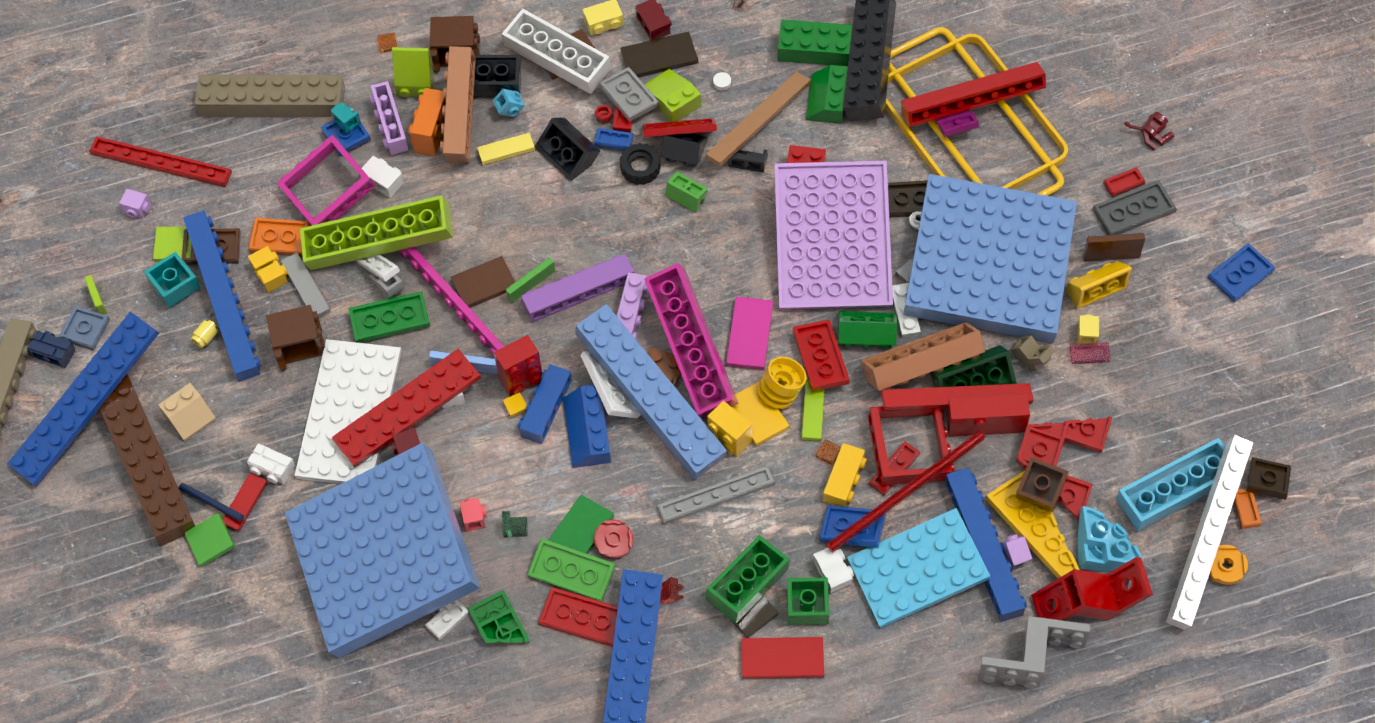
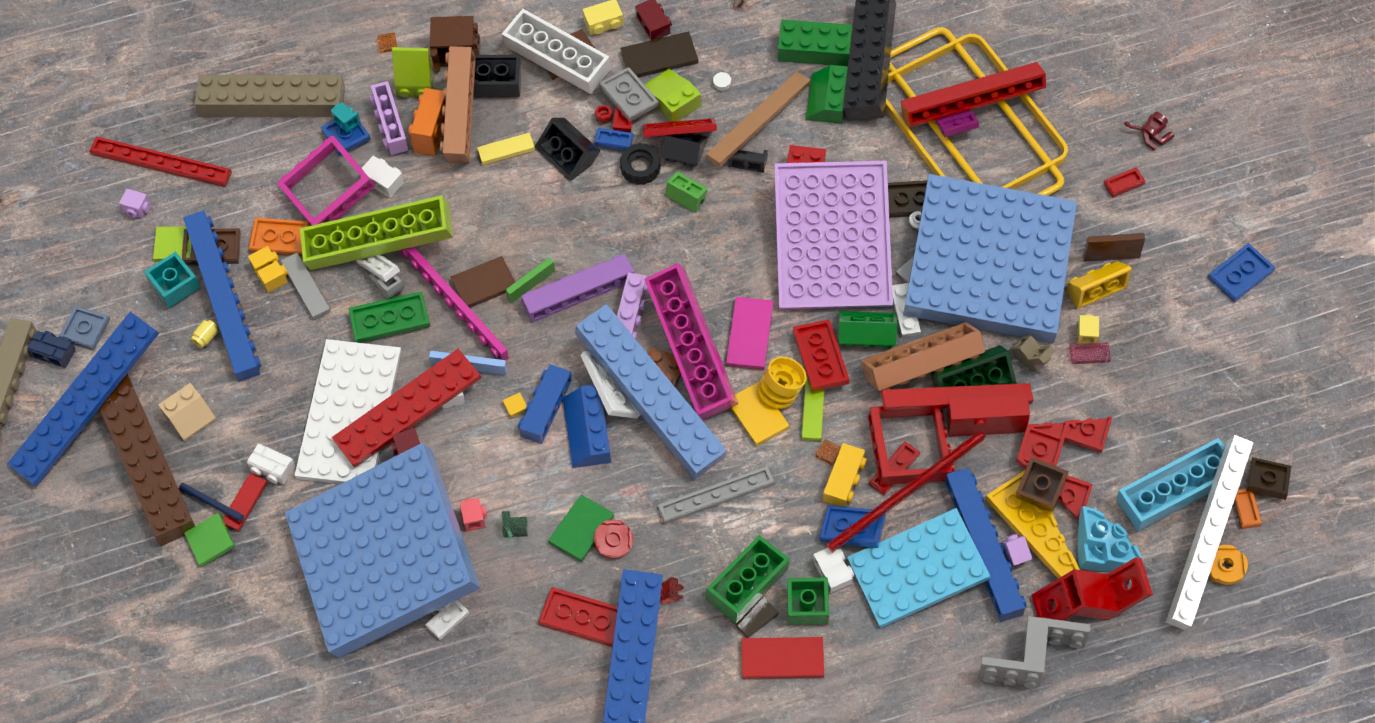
(95, 294): lime tile -> none
(295, 335): reddish brown container -> none
(498, 620): green slope -> none
(508, 102): medium azure brick -> none
(518, 365): red brick -> none
(571, 570): bright green tile -> none
(730, 428): yellow brick -> none
(1134, 208): dark grey tile -> none

